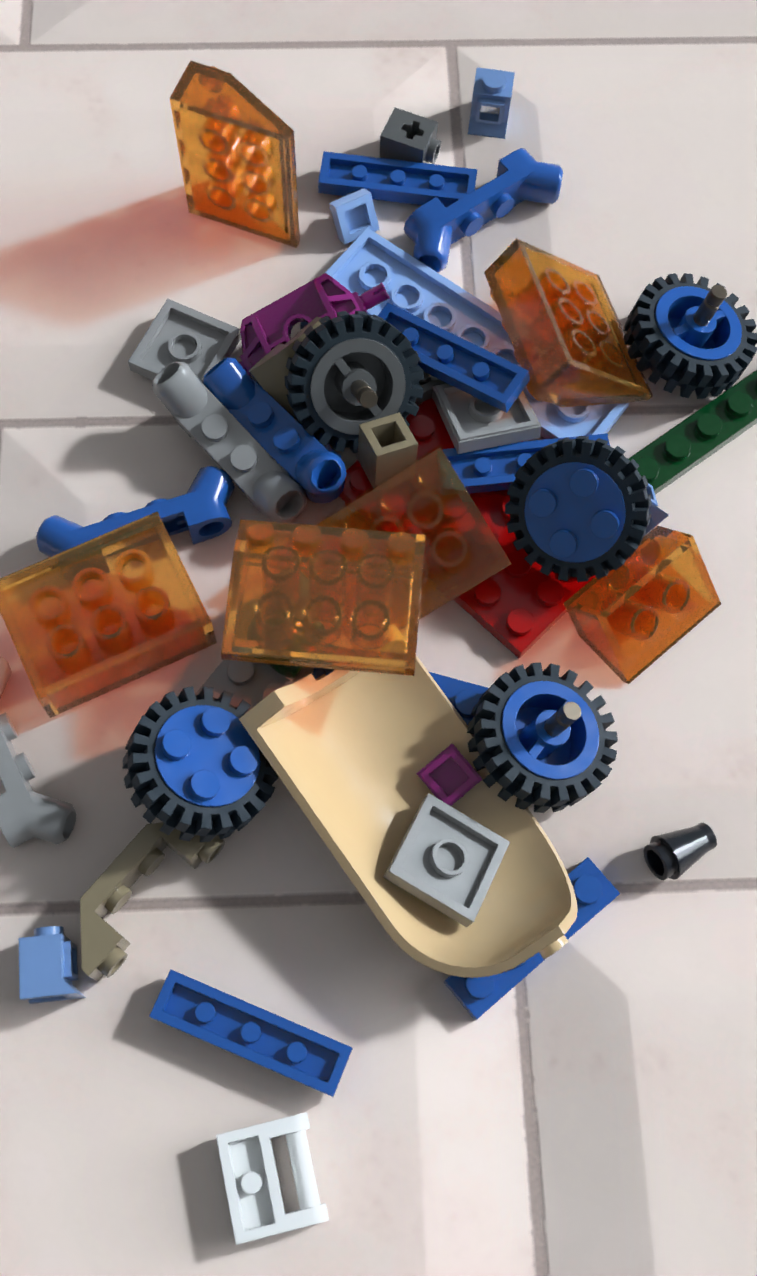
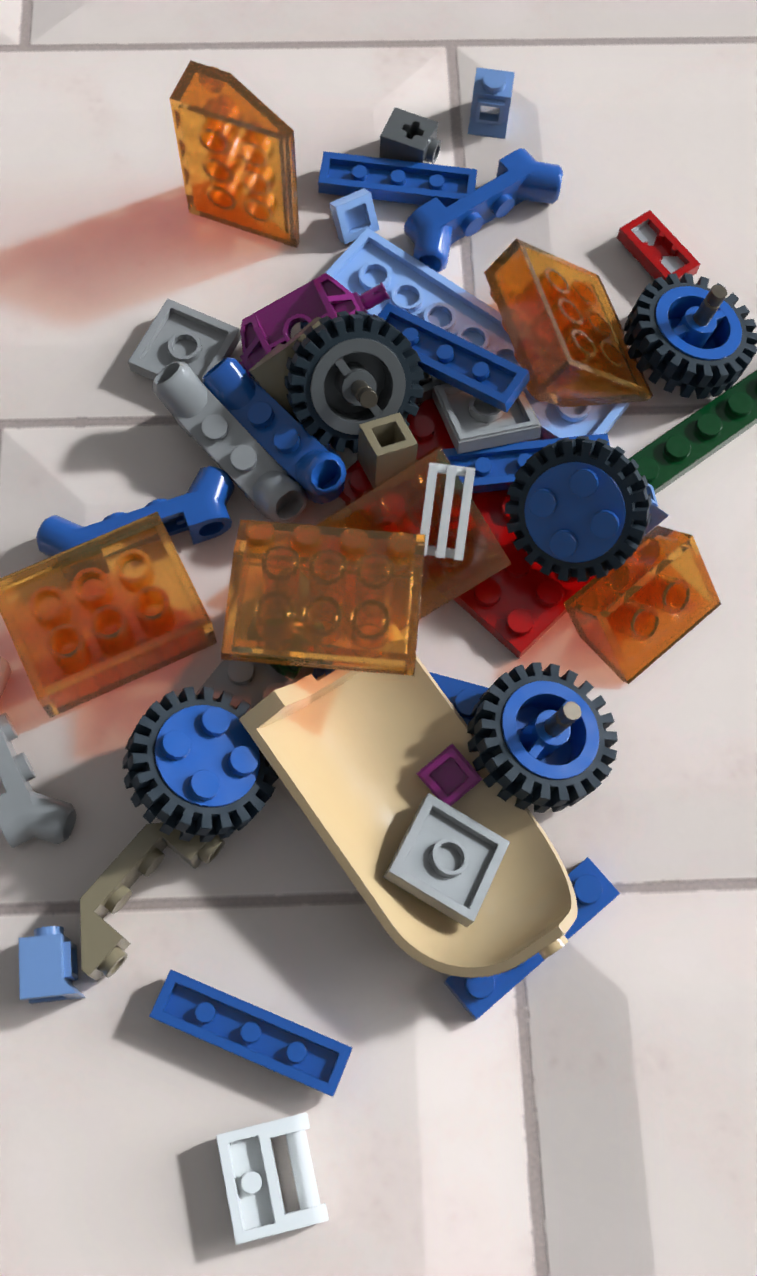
(451, 472): none -> white tile
(656, 247): none -> red piece
(677, 851): black cone -> none

